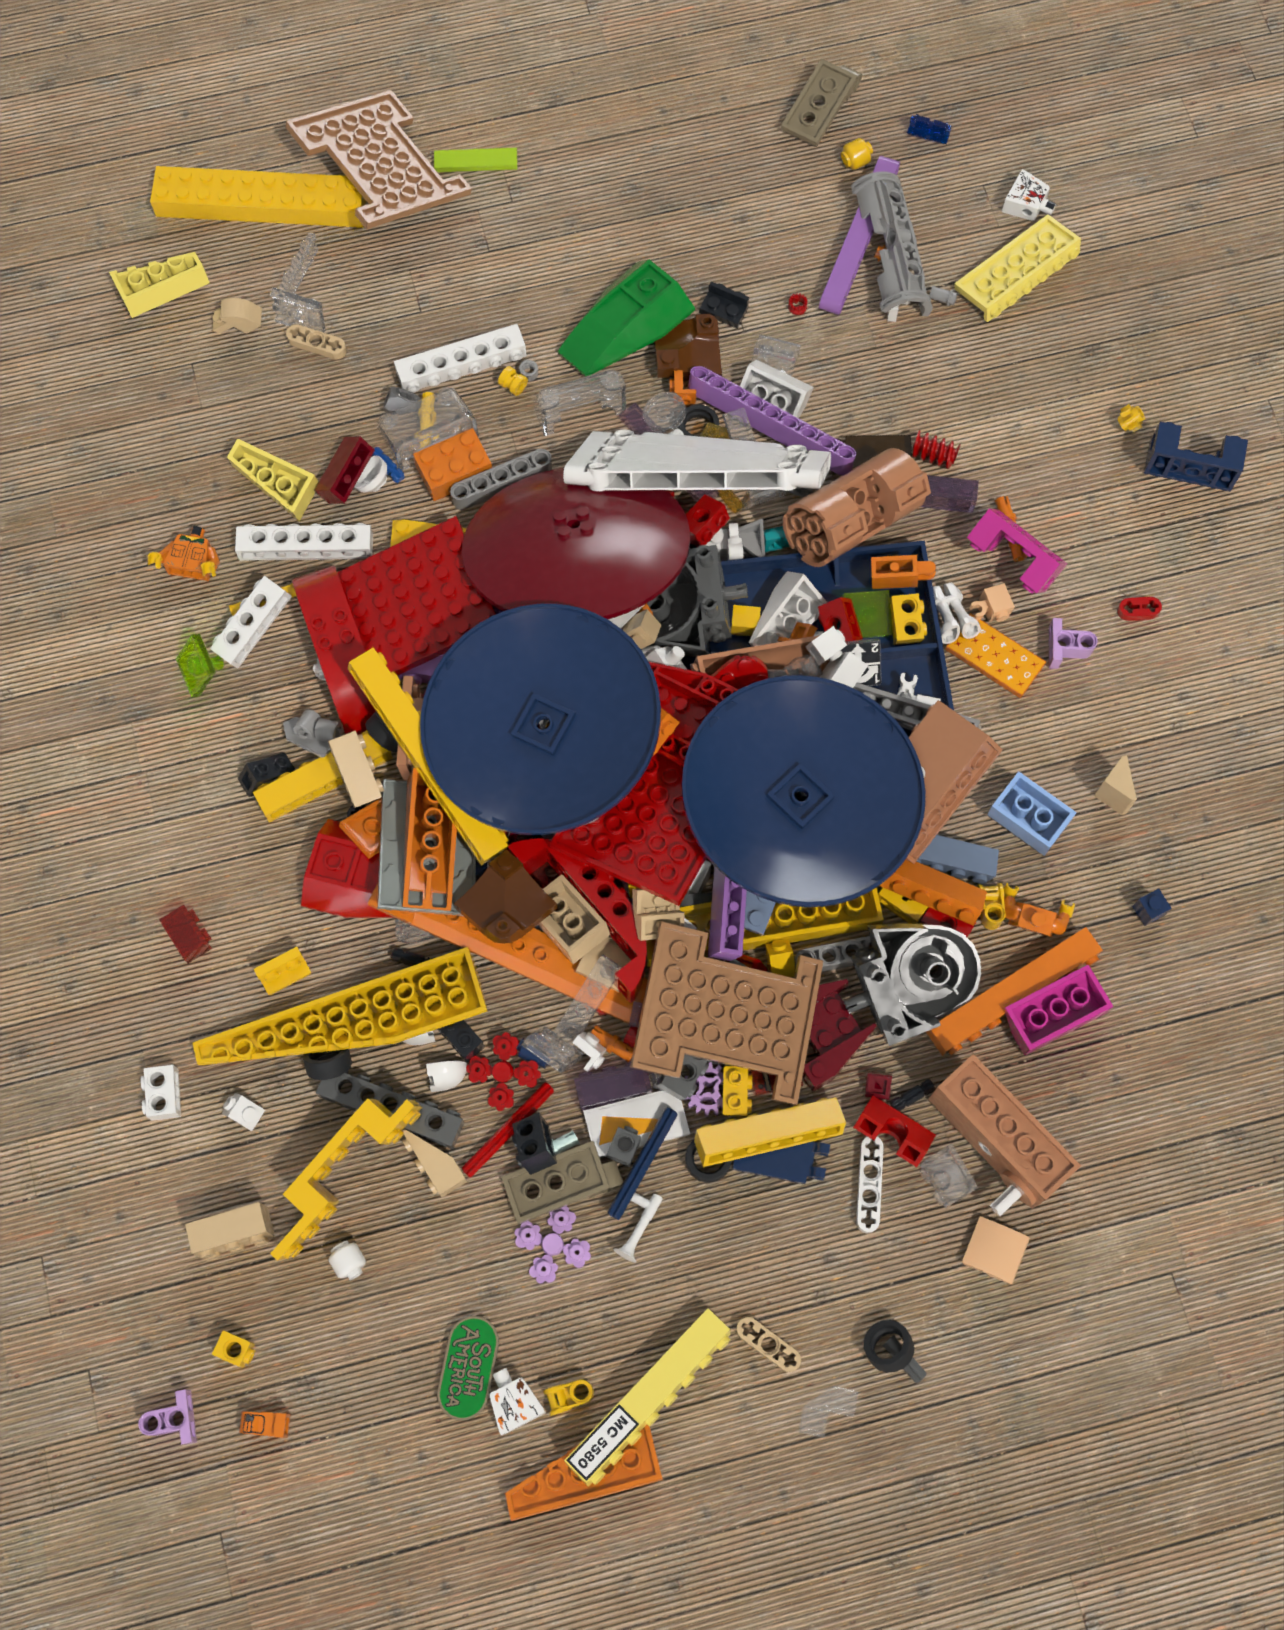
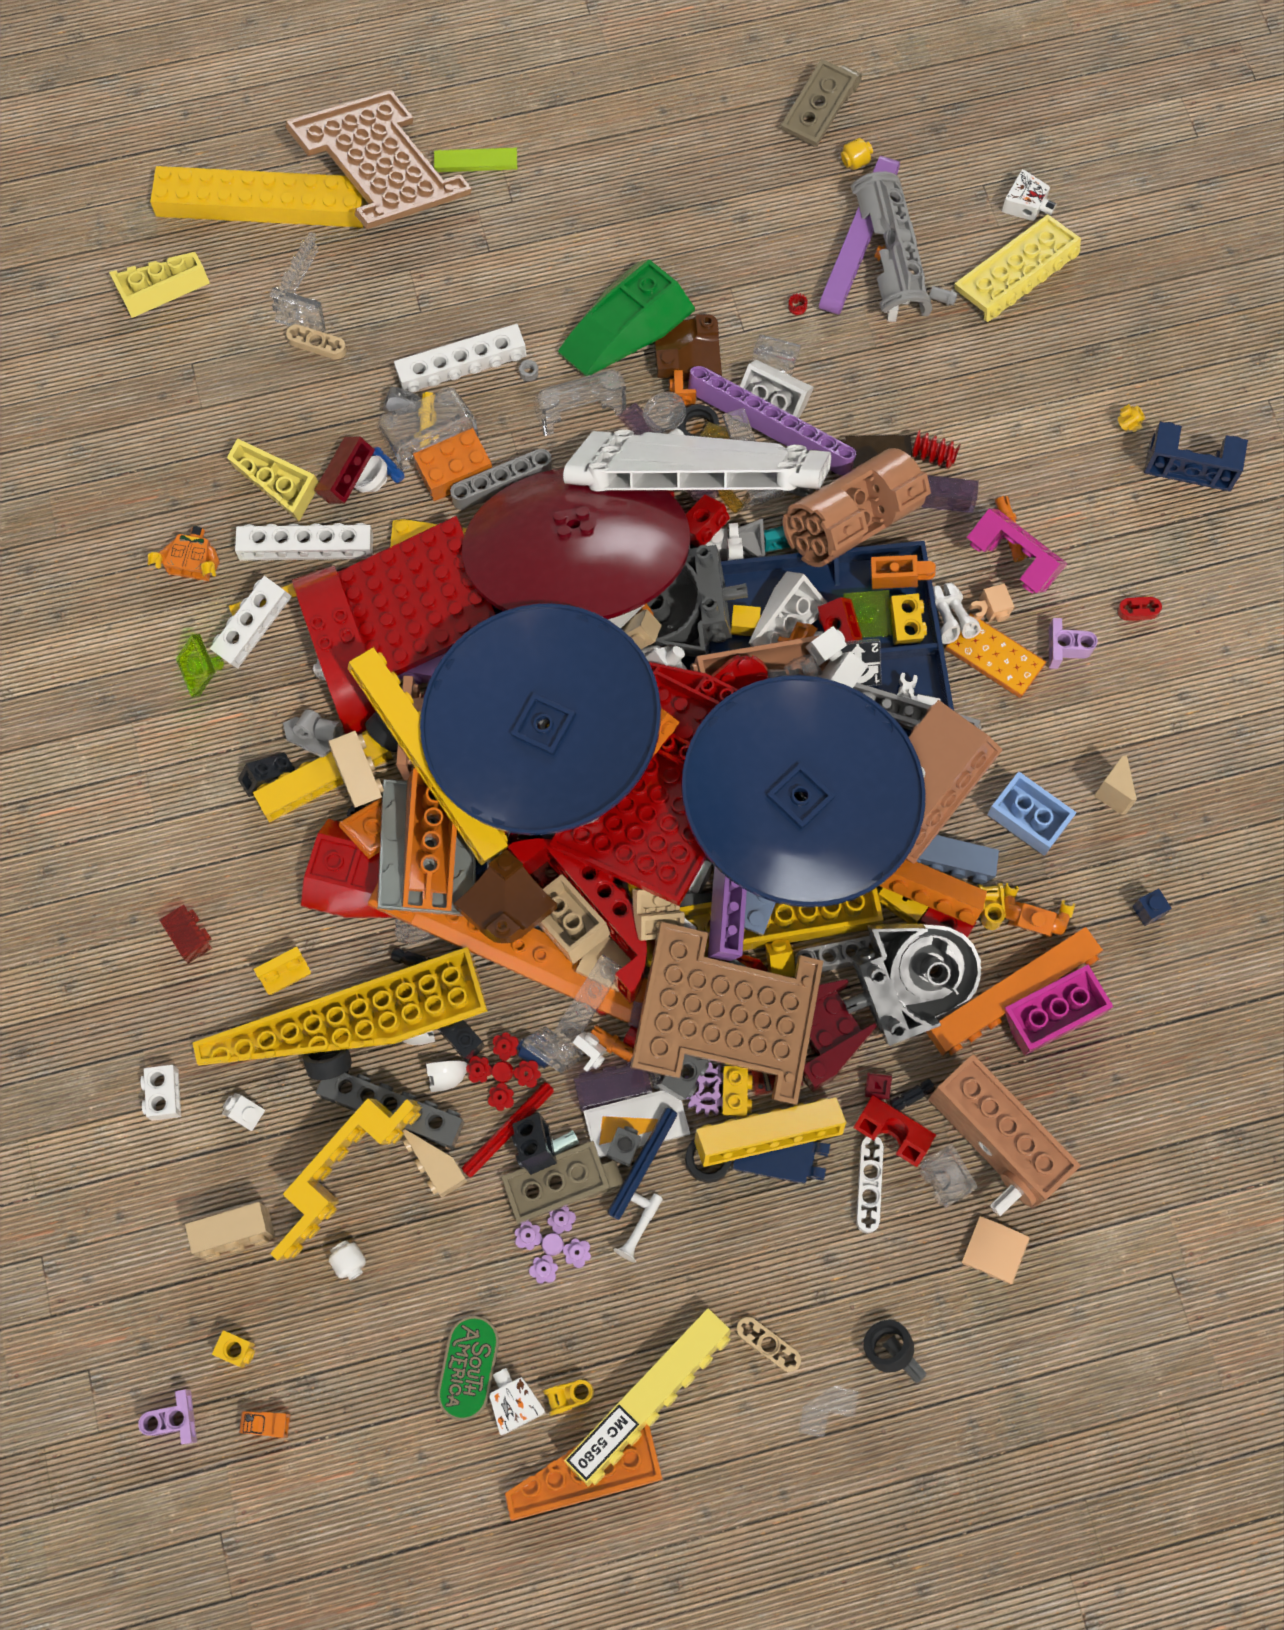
(238, 314): tan brick -> none
(512, 380): yellow wheel -> none
(725, 304): black bracket -> none
(931, 130): clear blue hinge -> none

